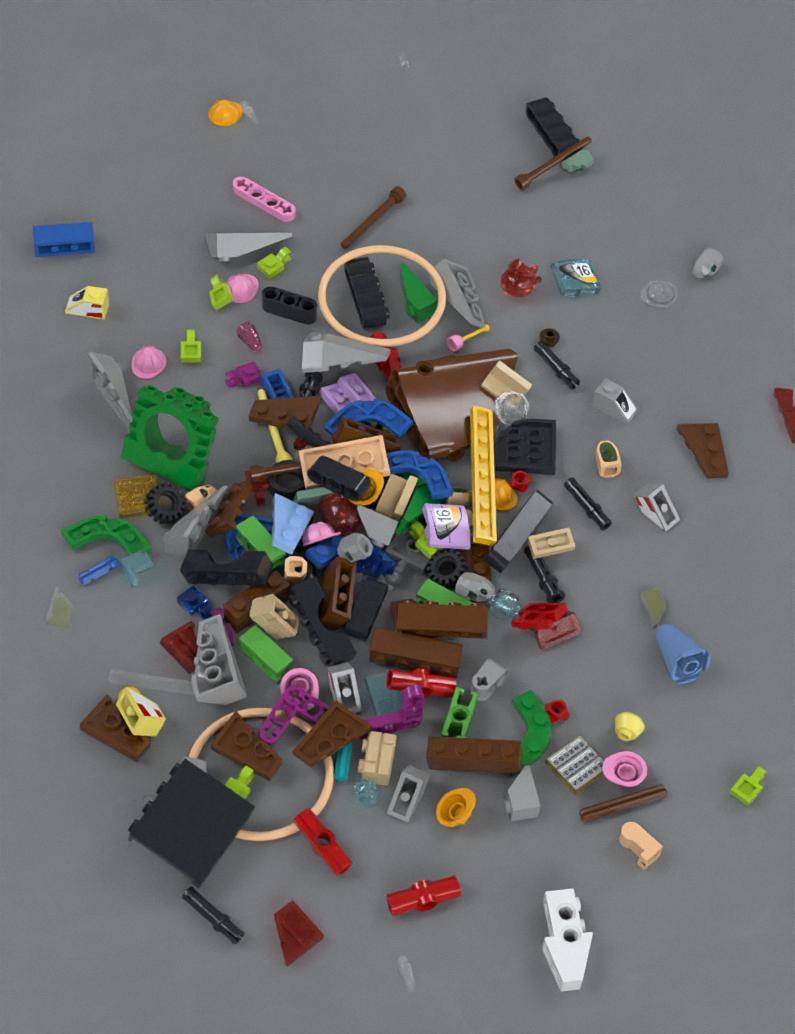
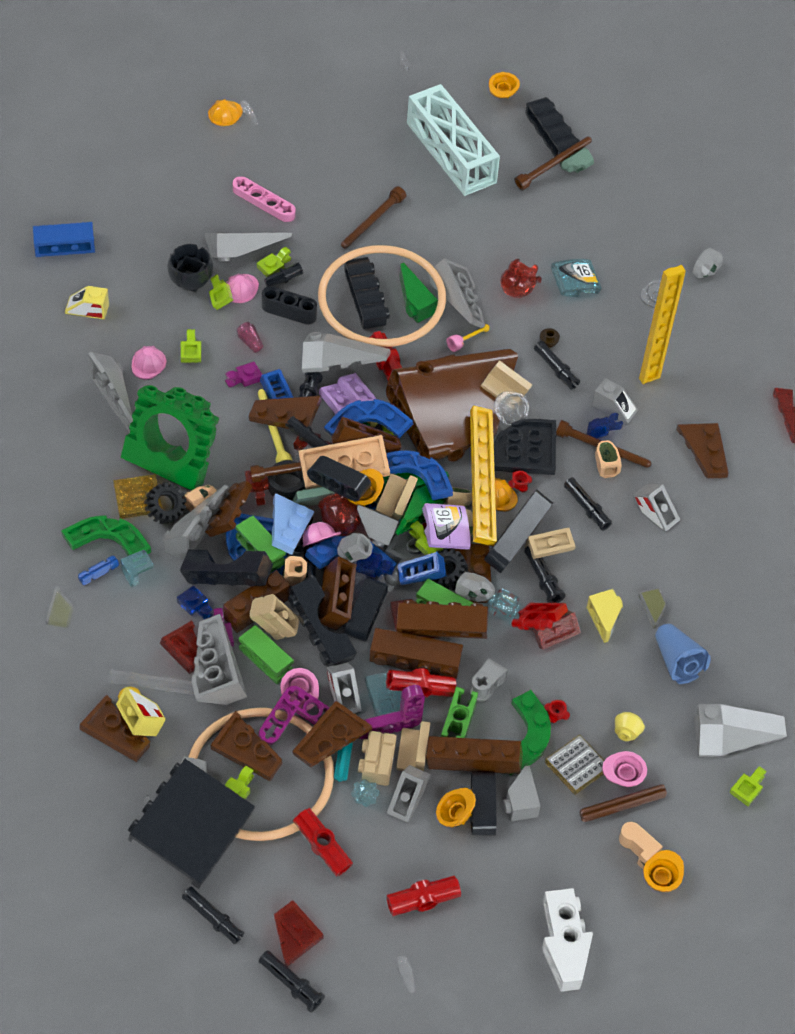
(194, 260): none -> black piece
(284, 275): none -> black axle
(299, 987): none -> black pin
(413, 747): none -> tan panel
(435, 566): none -> blue slope
(437, 107): none -> light aqua piece
(484, 813): none -> black beam
(503, 85): none -> light orange piece
(566, 430): none -> reddish brown piece
(601, 427): none -> clear blue plate
(605, 612): none -> light yellow slope
(662, 323): none -> yellow plate
(664, 871): none -> light orange piece
(728, 729): none -> wedge

